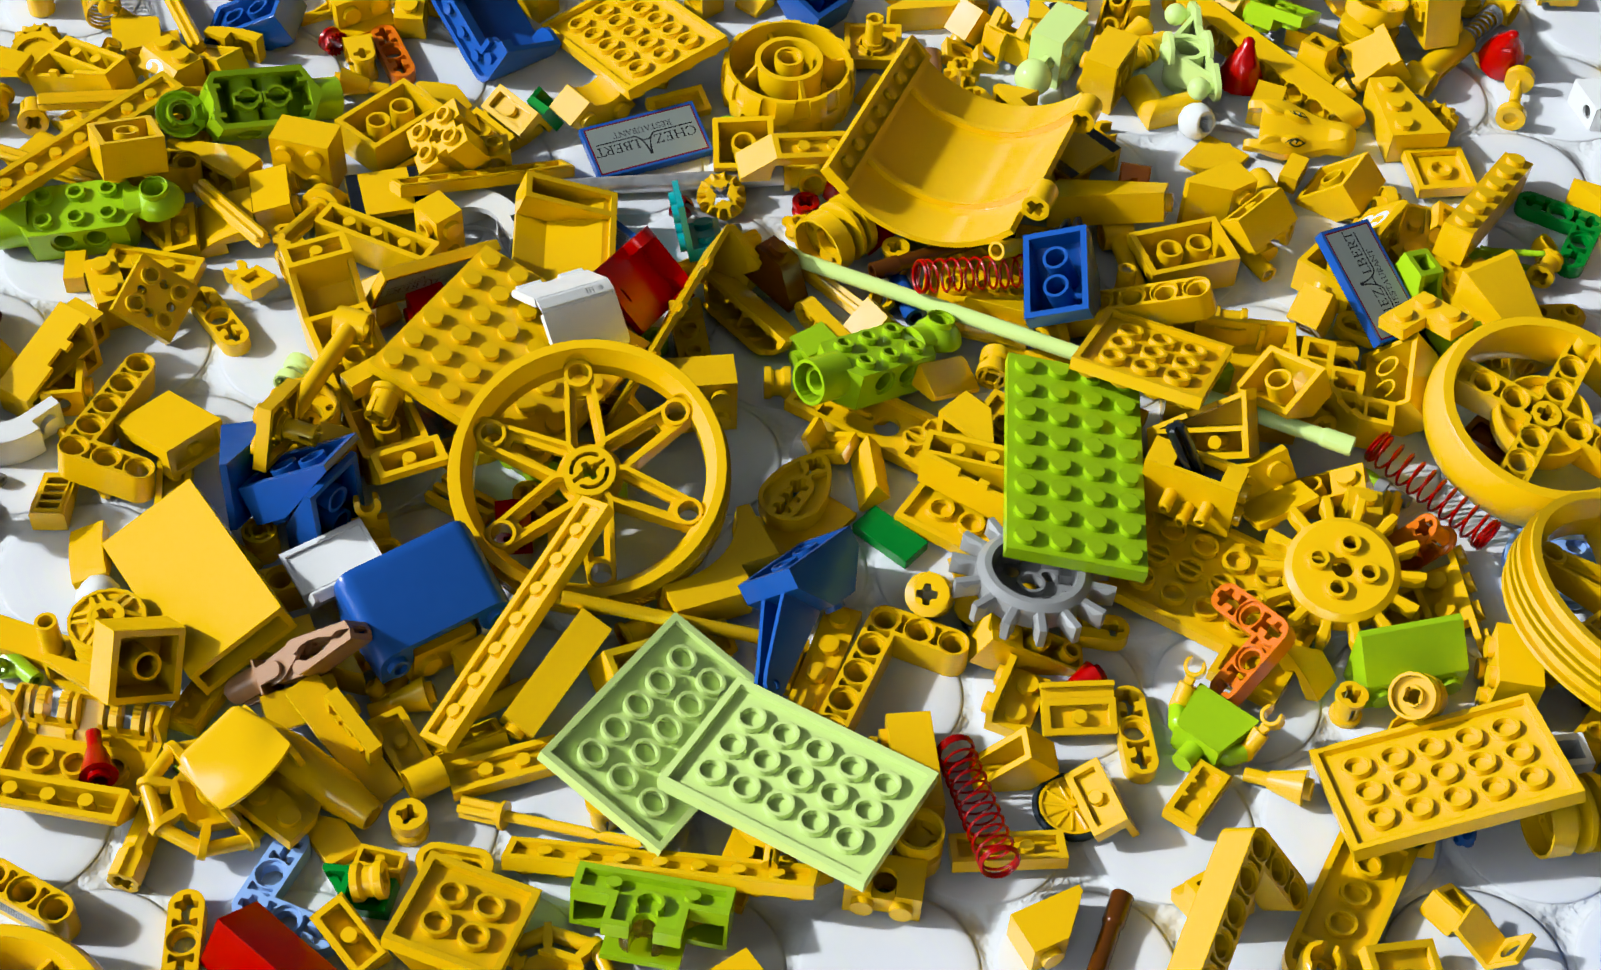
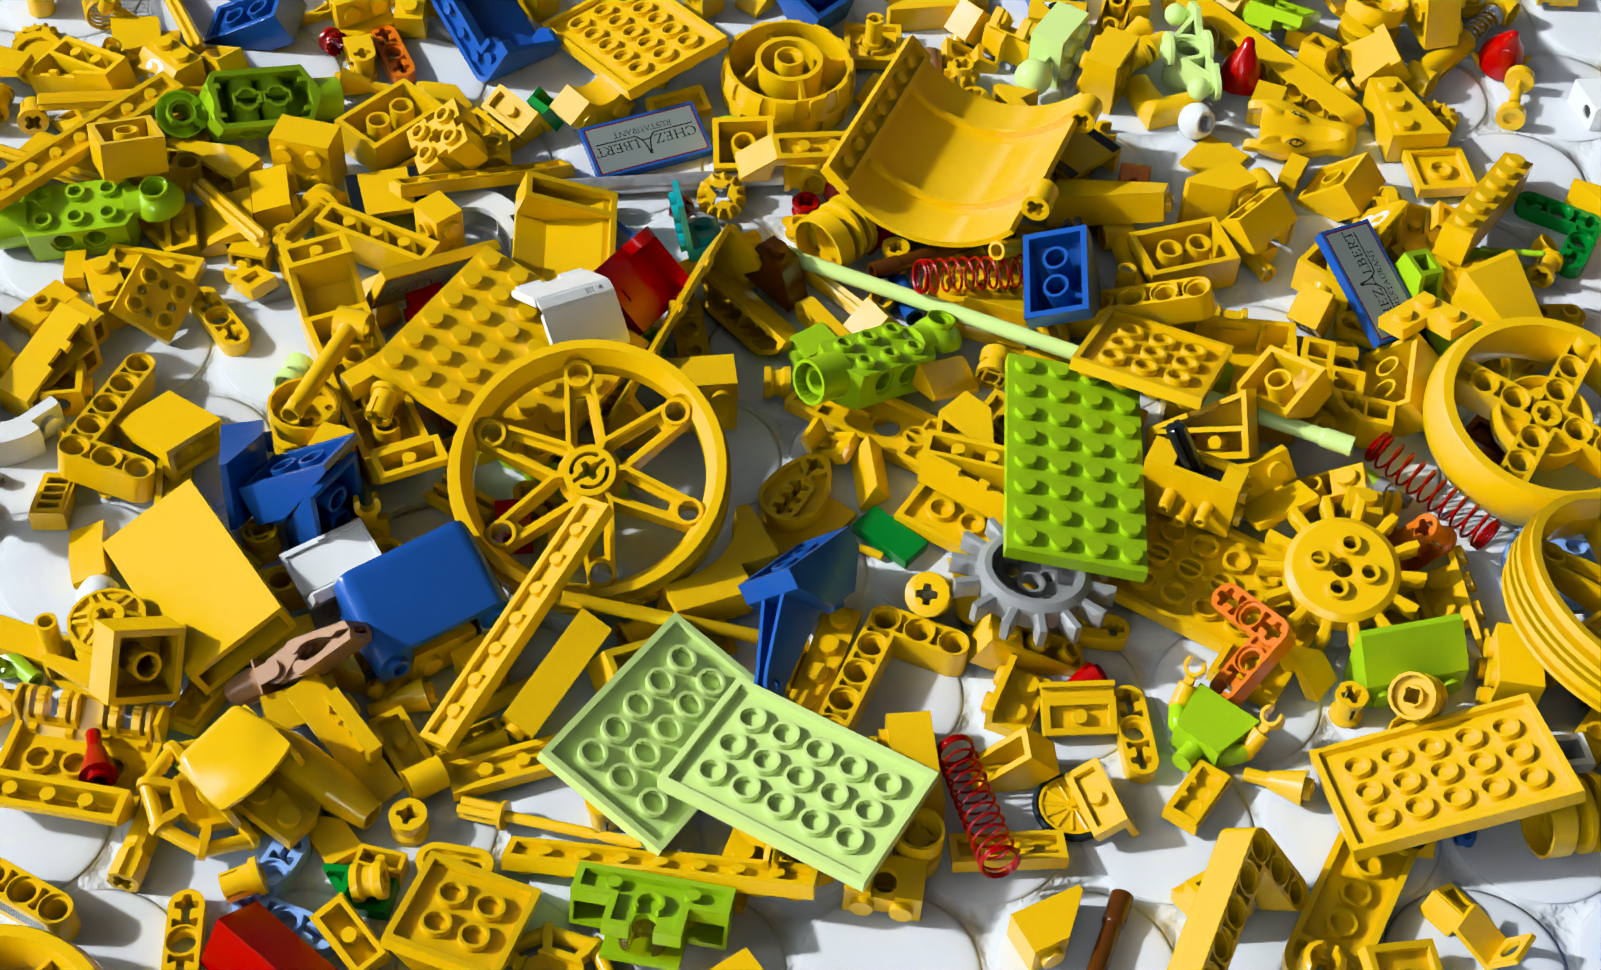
(36, 310): none -> yellow plate
(244, 881): none -> yellow bush
(249, 253): none -> yellow piece
(250, 41): yellow slope -> none
(278, 426): yellow plate -> none
(871, 552): none -> yellow piece

